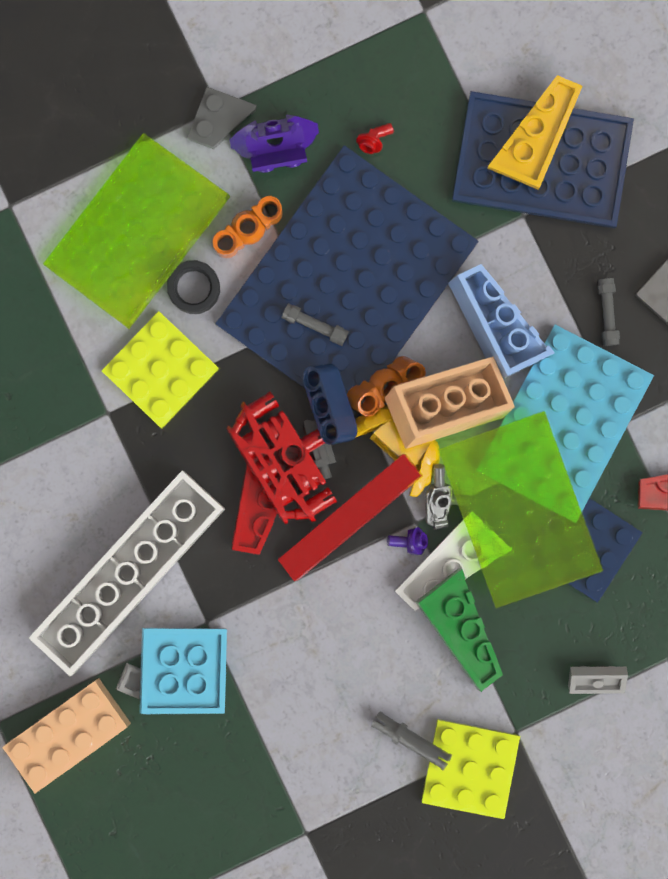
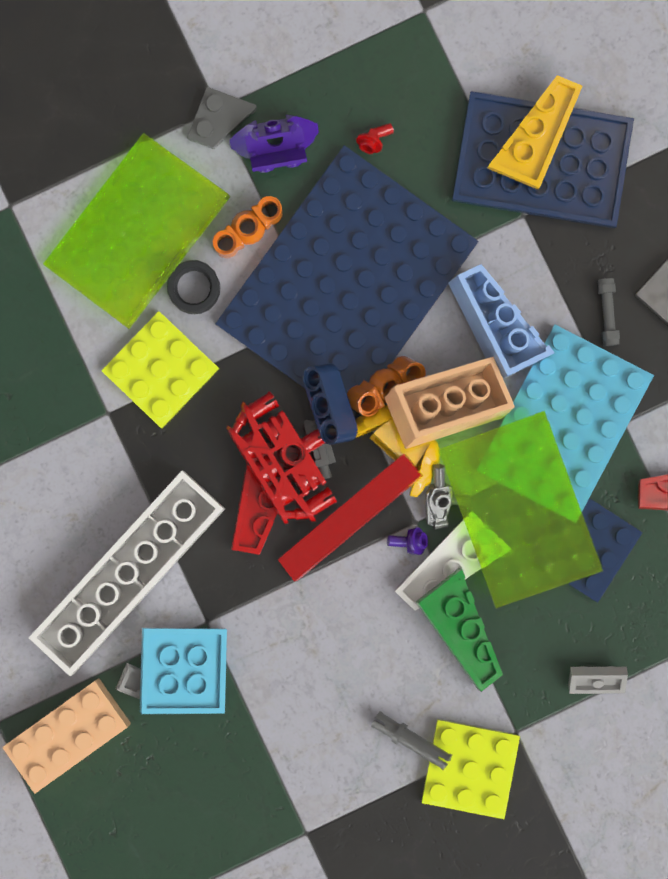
(337, 334): dark grey bar -> none

